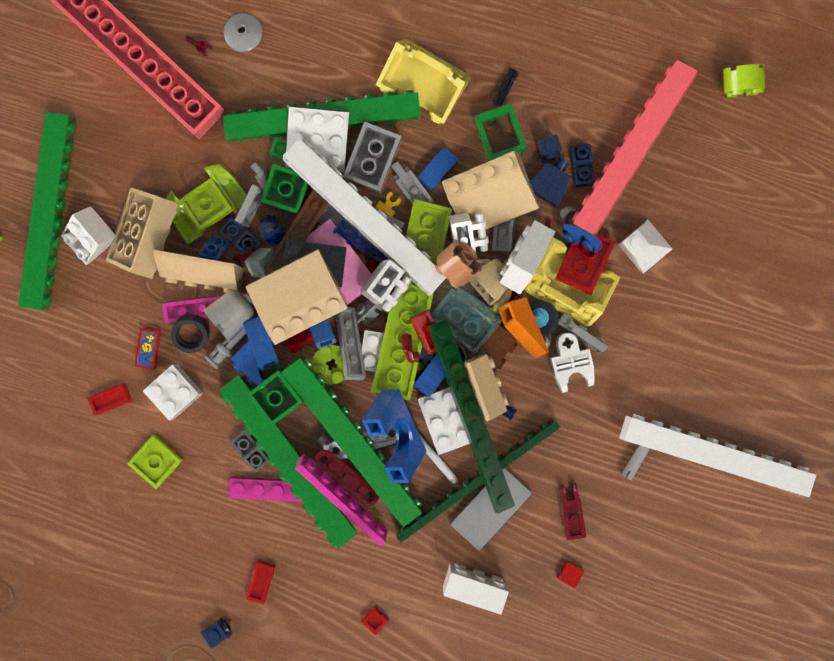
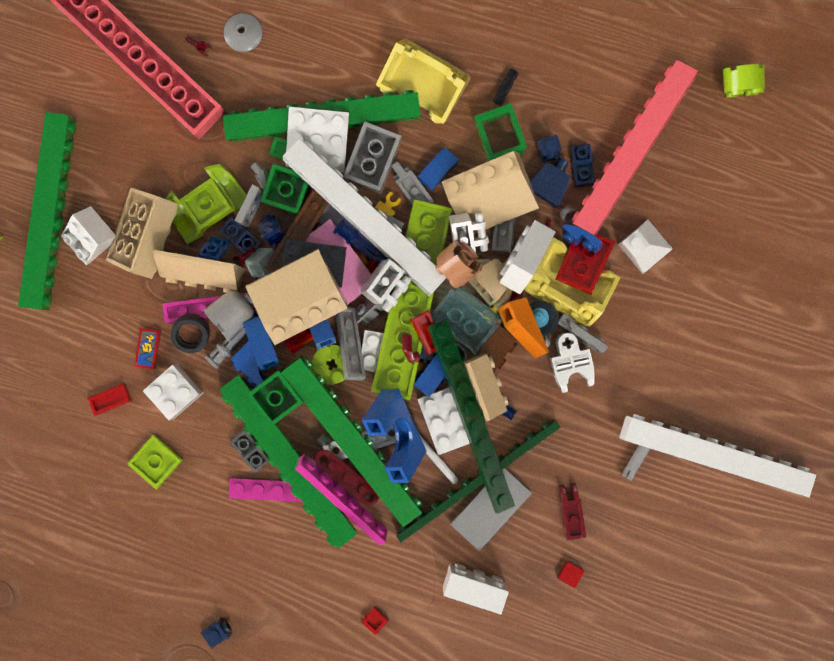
(260, 582): red tile -> none

